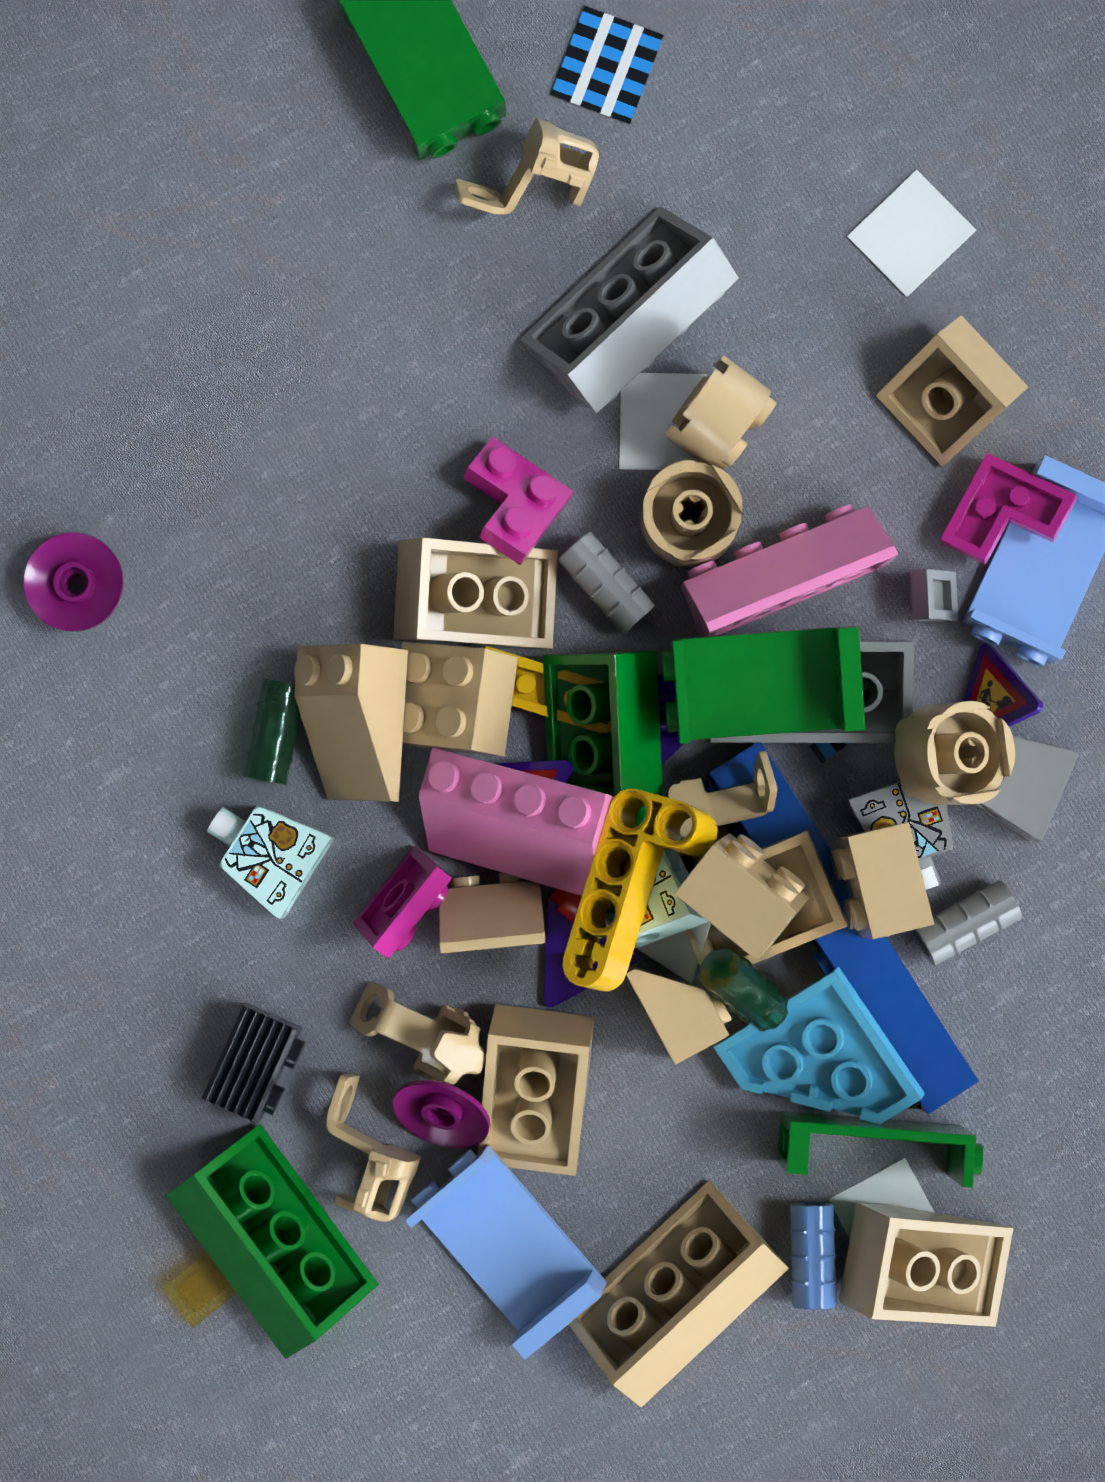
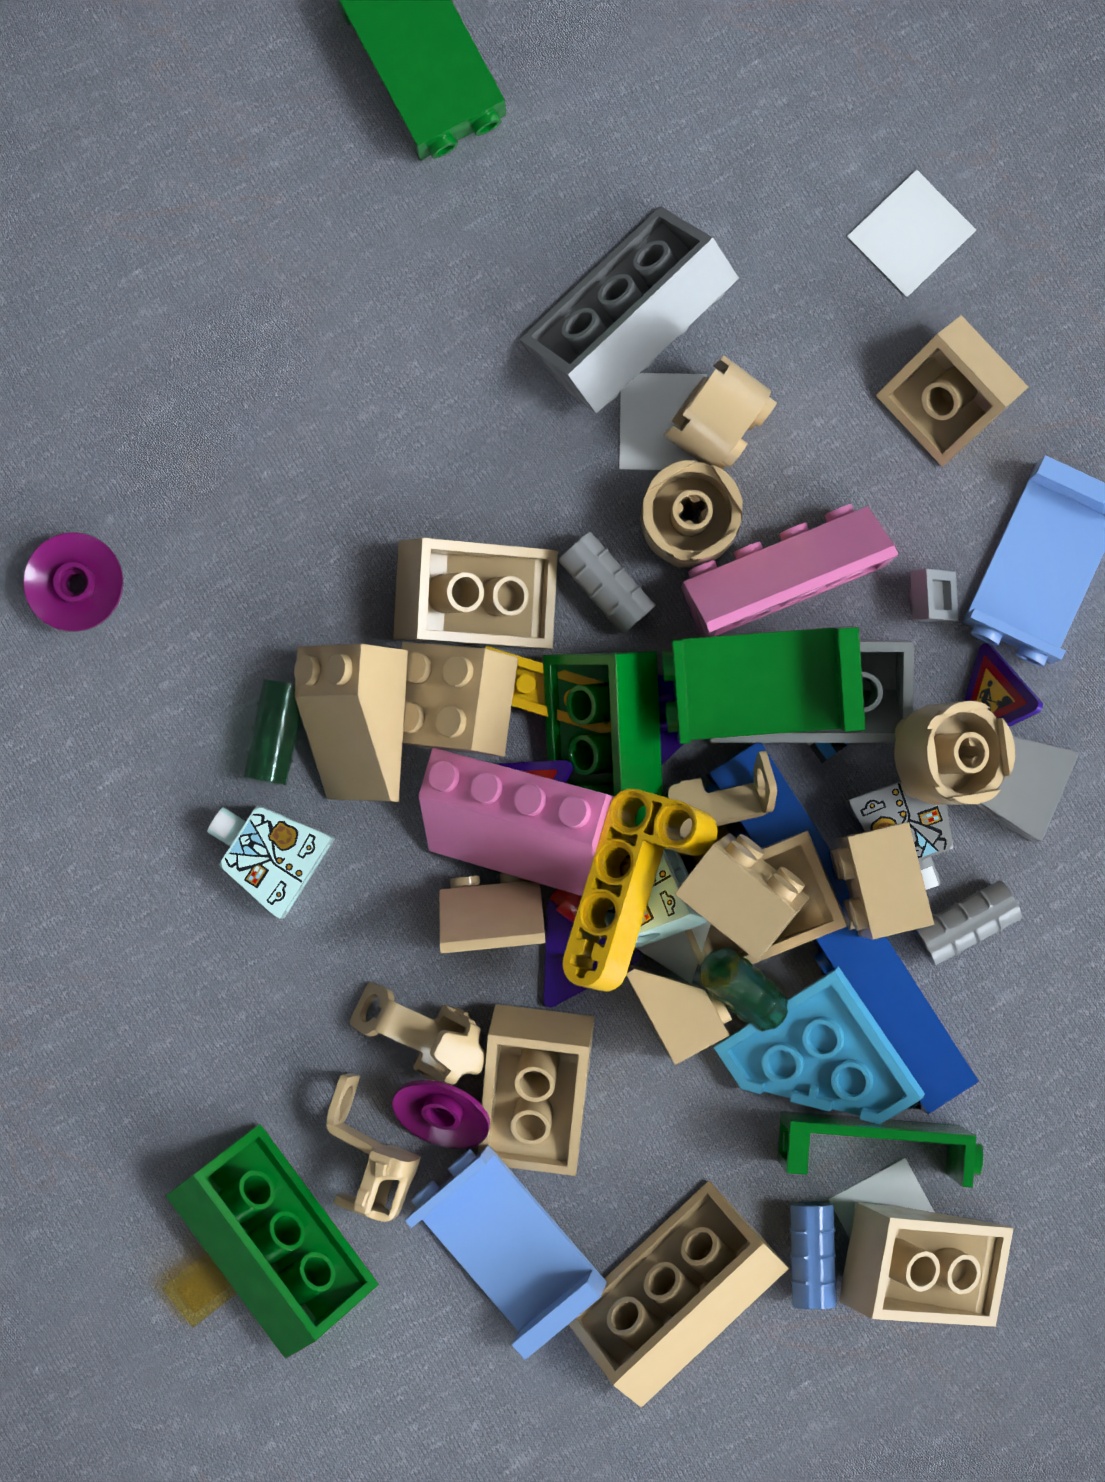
(253, 1064): black brick -> none
(401, 901): dark pink plate -> none
(527, 499): dark pink plate -> none
(541, 157): tan piece -> none
(607, 64): sticker -> none
(1000, 496): dark pink plate -> none

